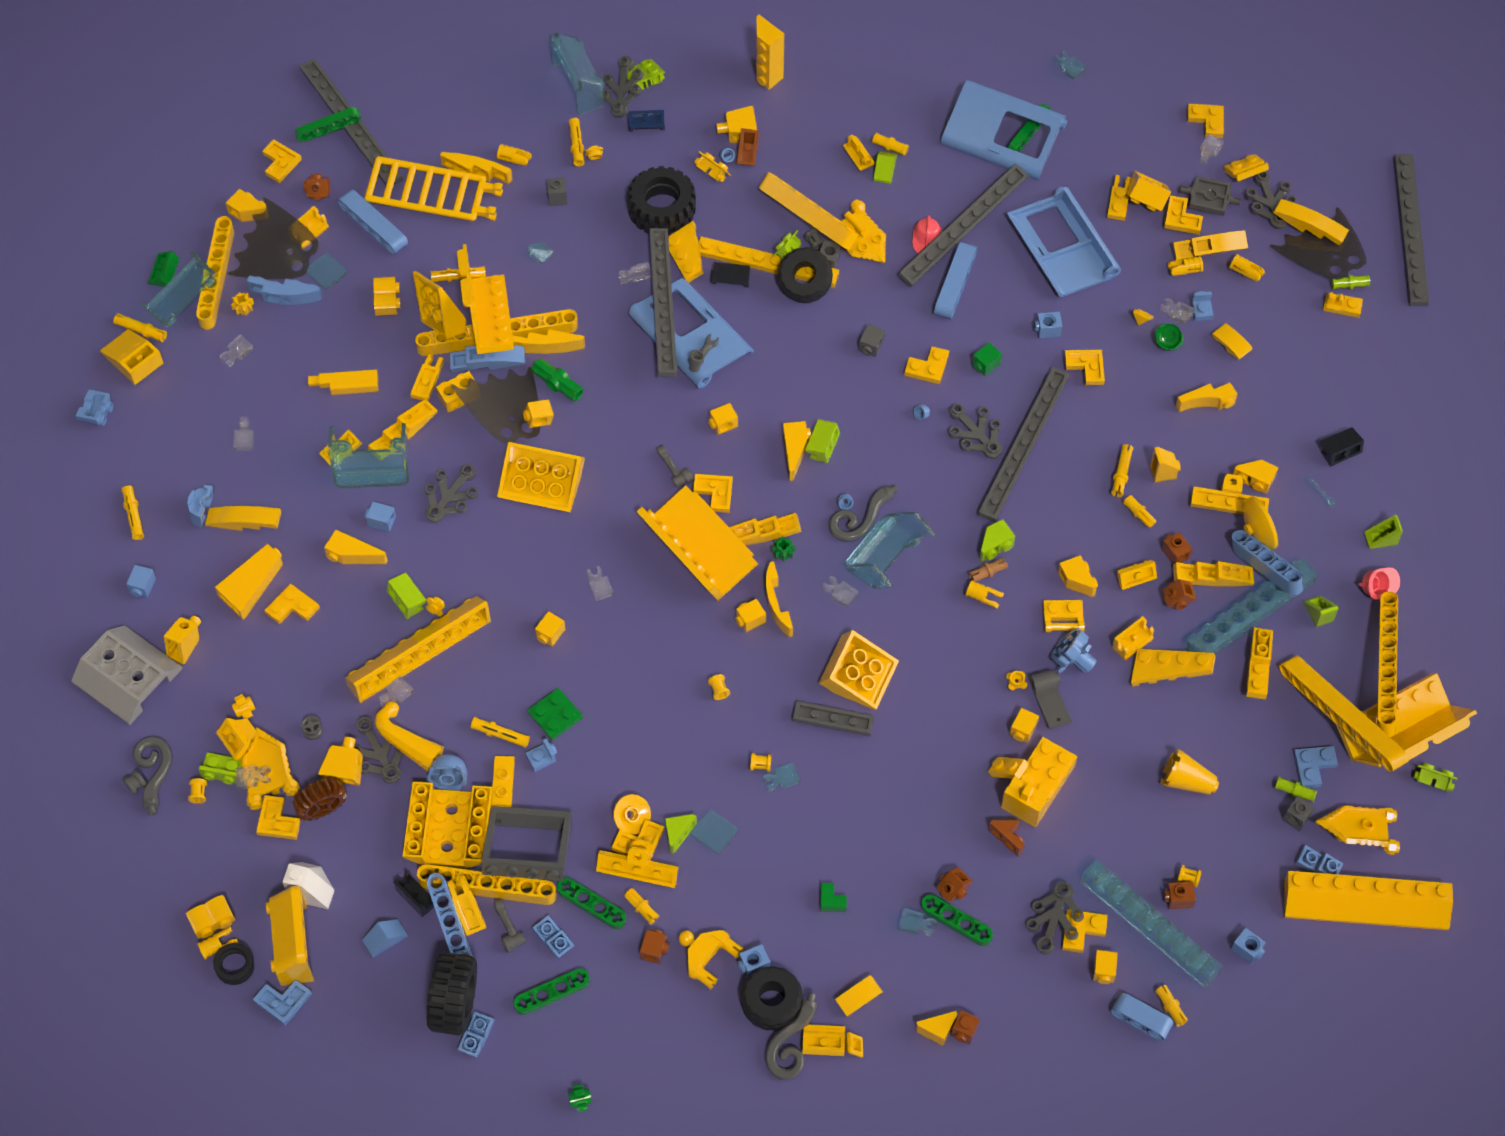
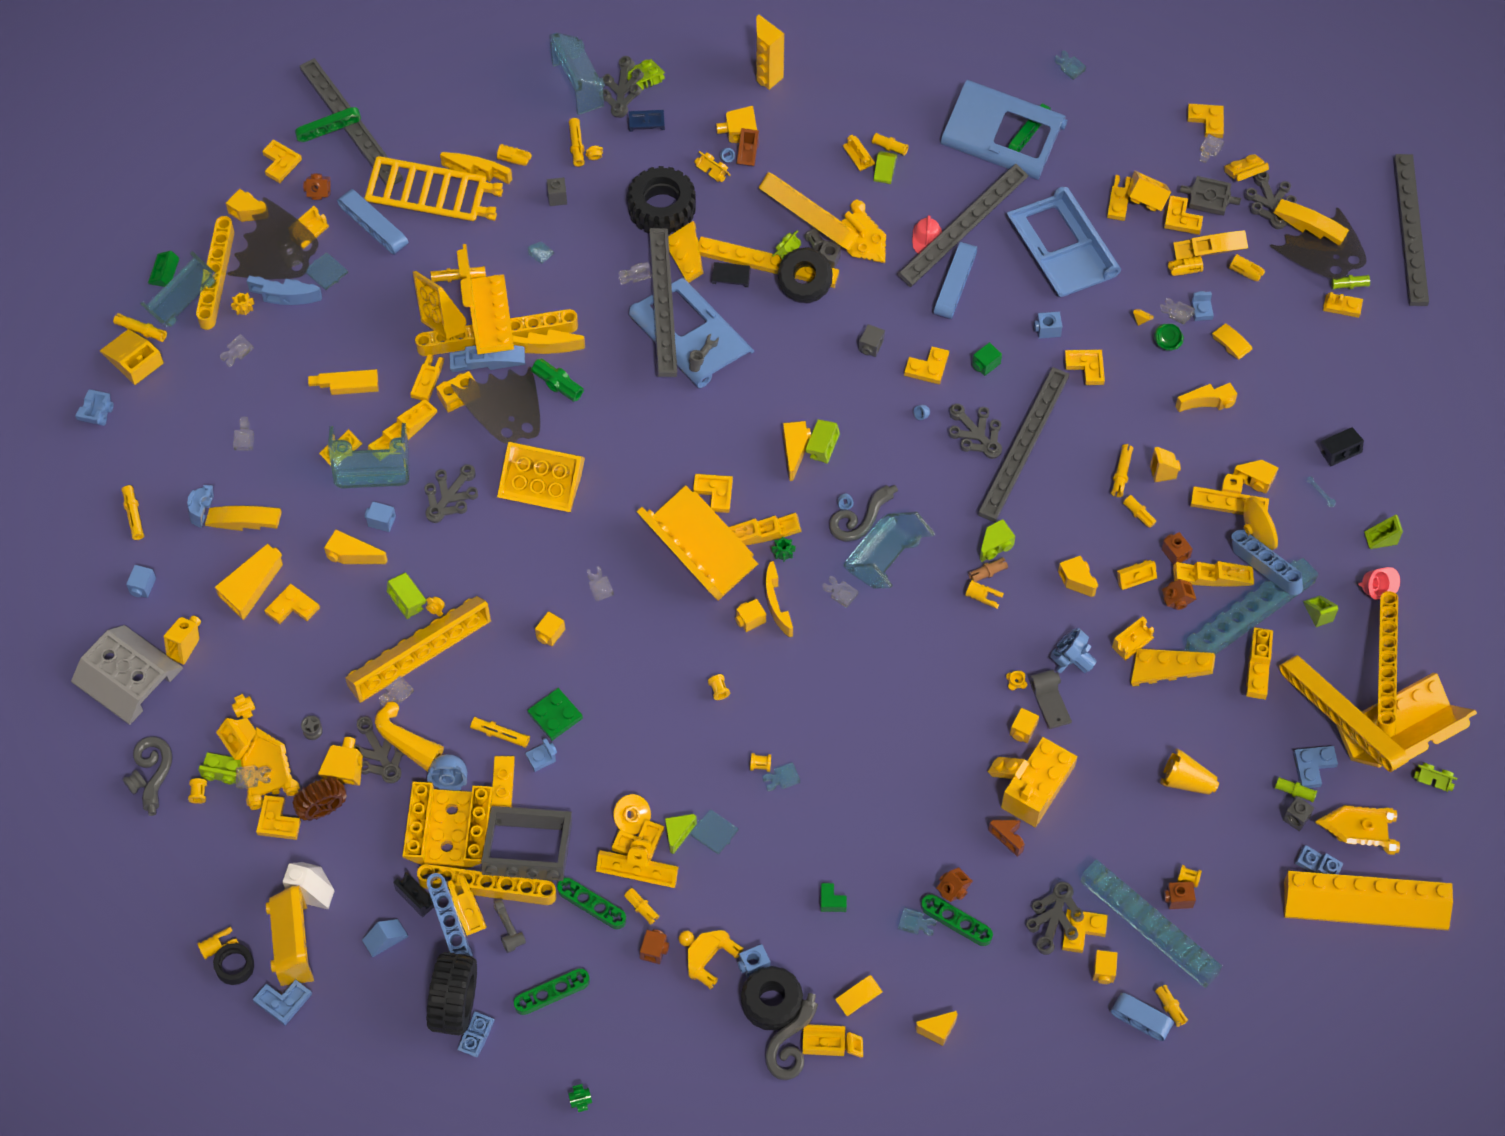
(210, 917): yellow brick -> none
(386, 296): yellow brick -> none
(538, 413): yellow brick -> none
(553, 937): medium blue slope -> none
(680, 477): dark grey brick -> none
(723, 419): yellow brick -> none
(833, 718): dark grey plate -> none
(859, 670): yellow slope -> none
(965, 1027): dark orange brick -> none
(1063, 611): yellow plate -> none
(1245, 938): medium blue brick -> none

